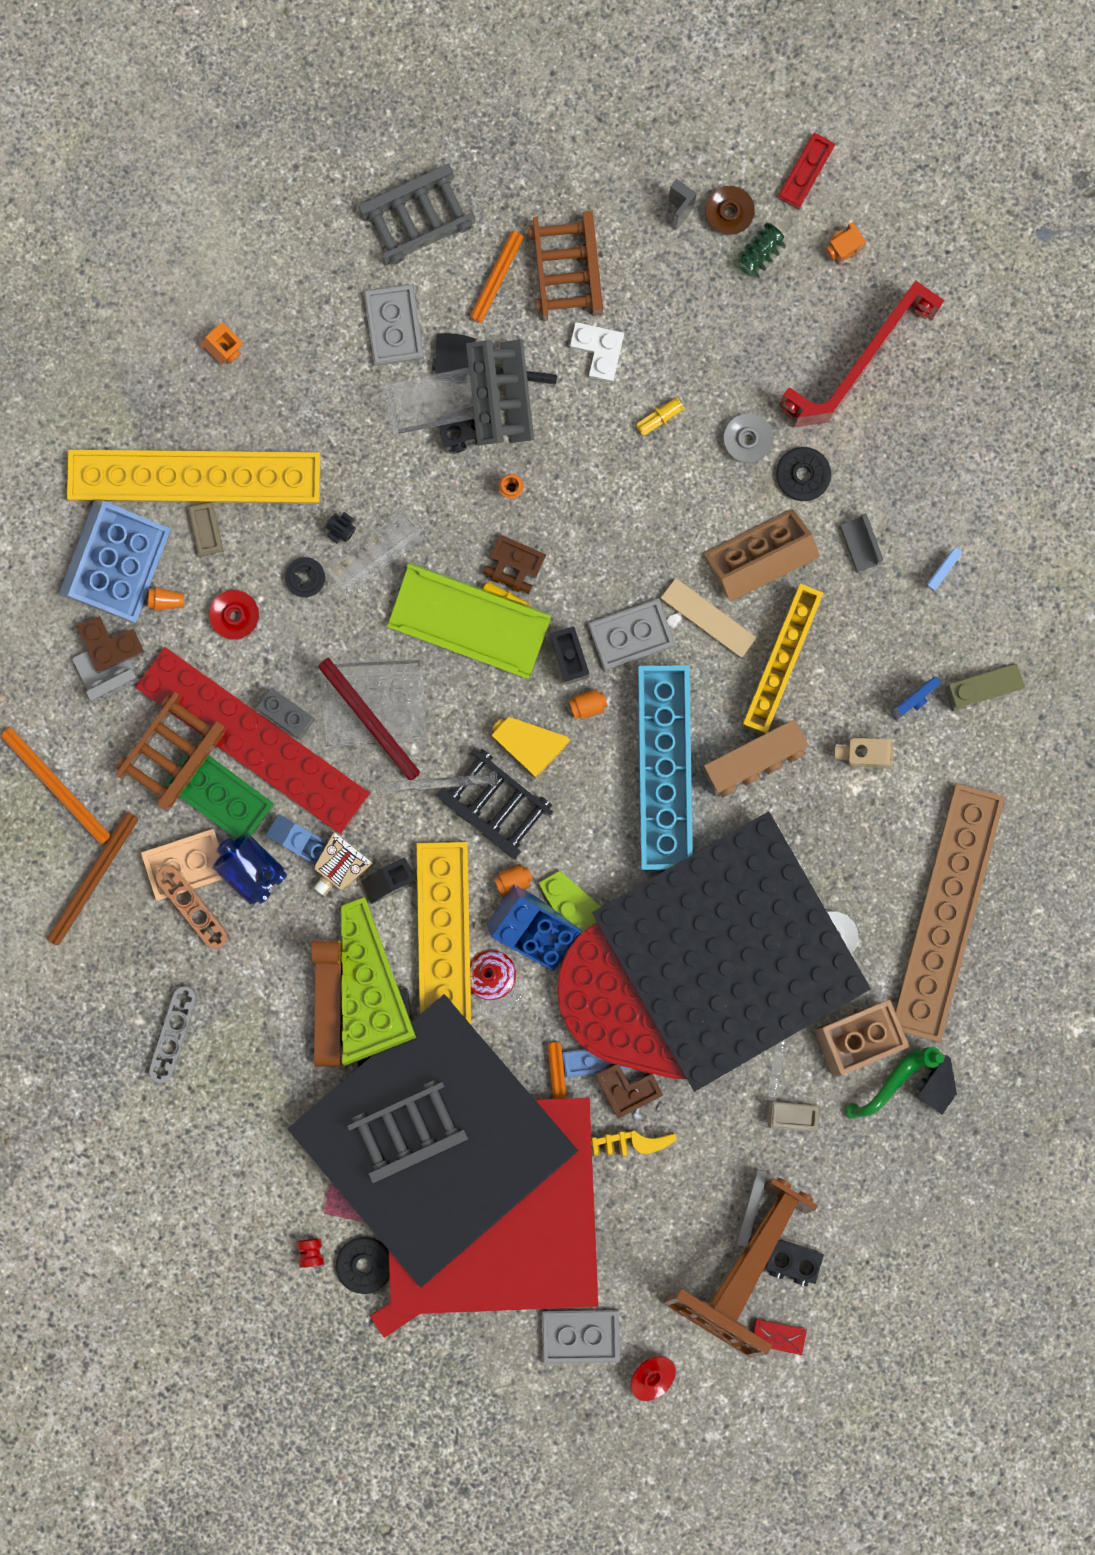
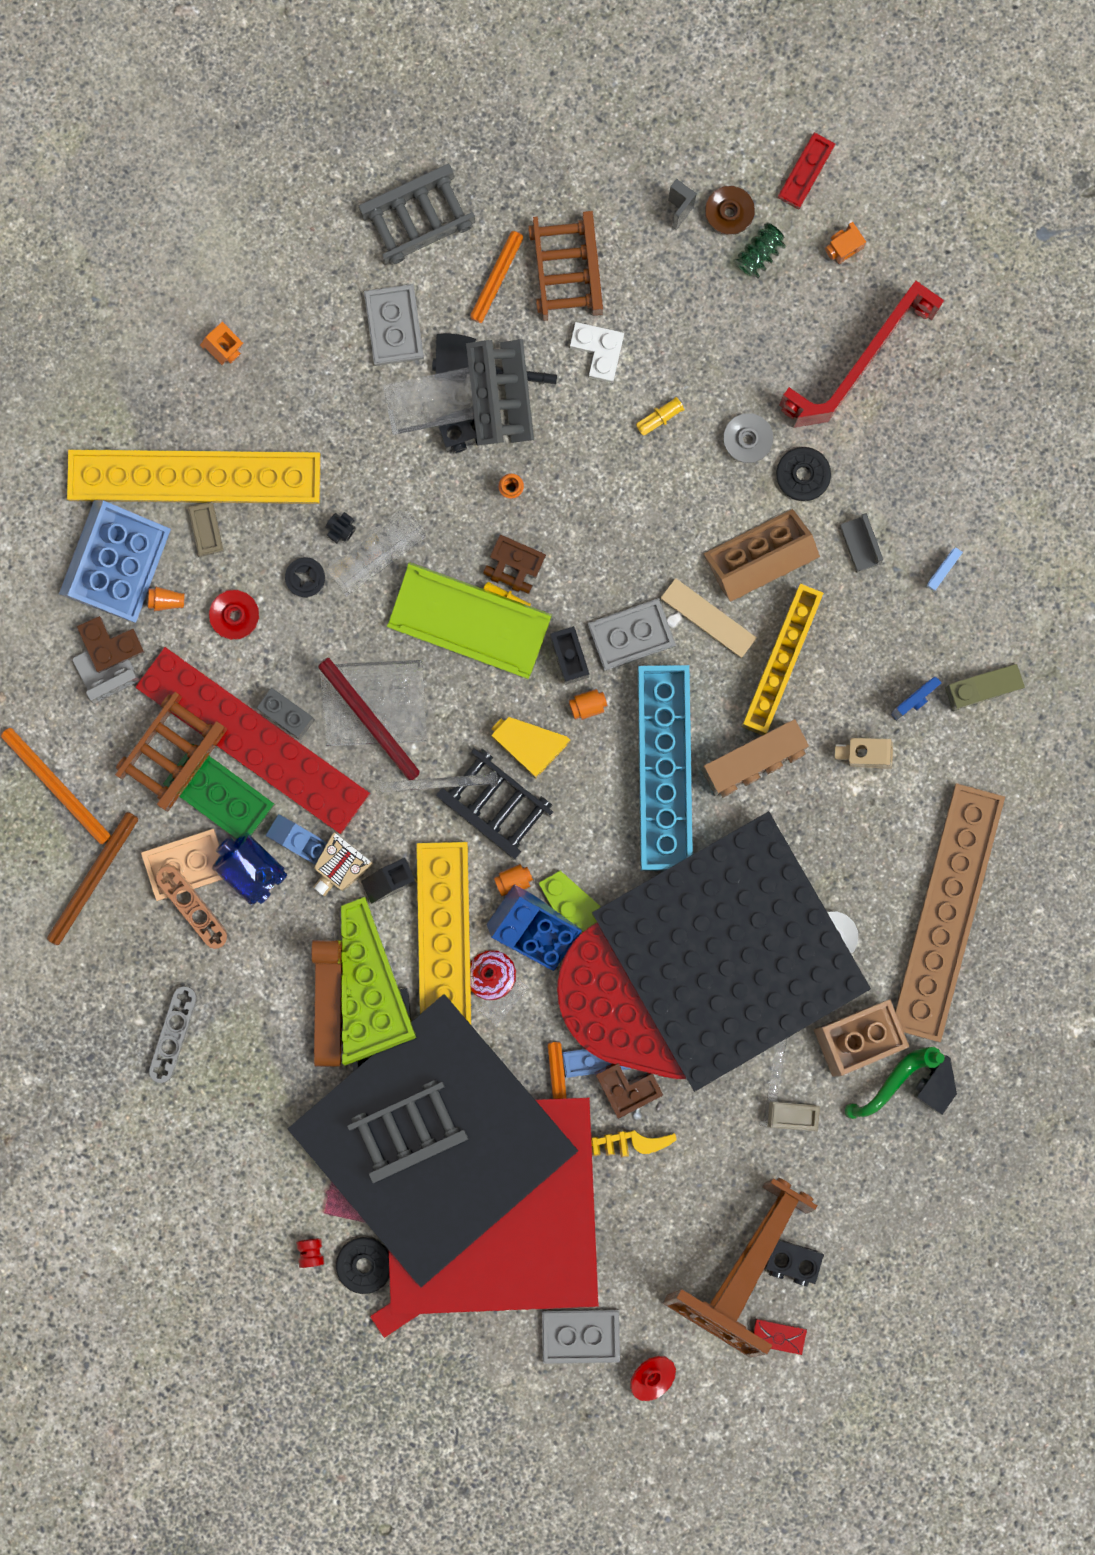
(751, 1208): light grey tile -> none

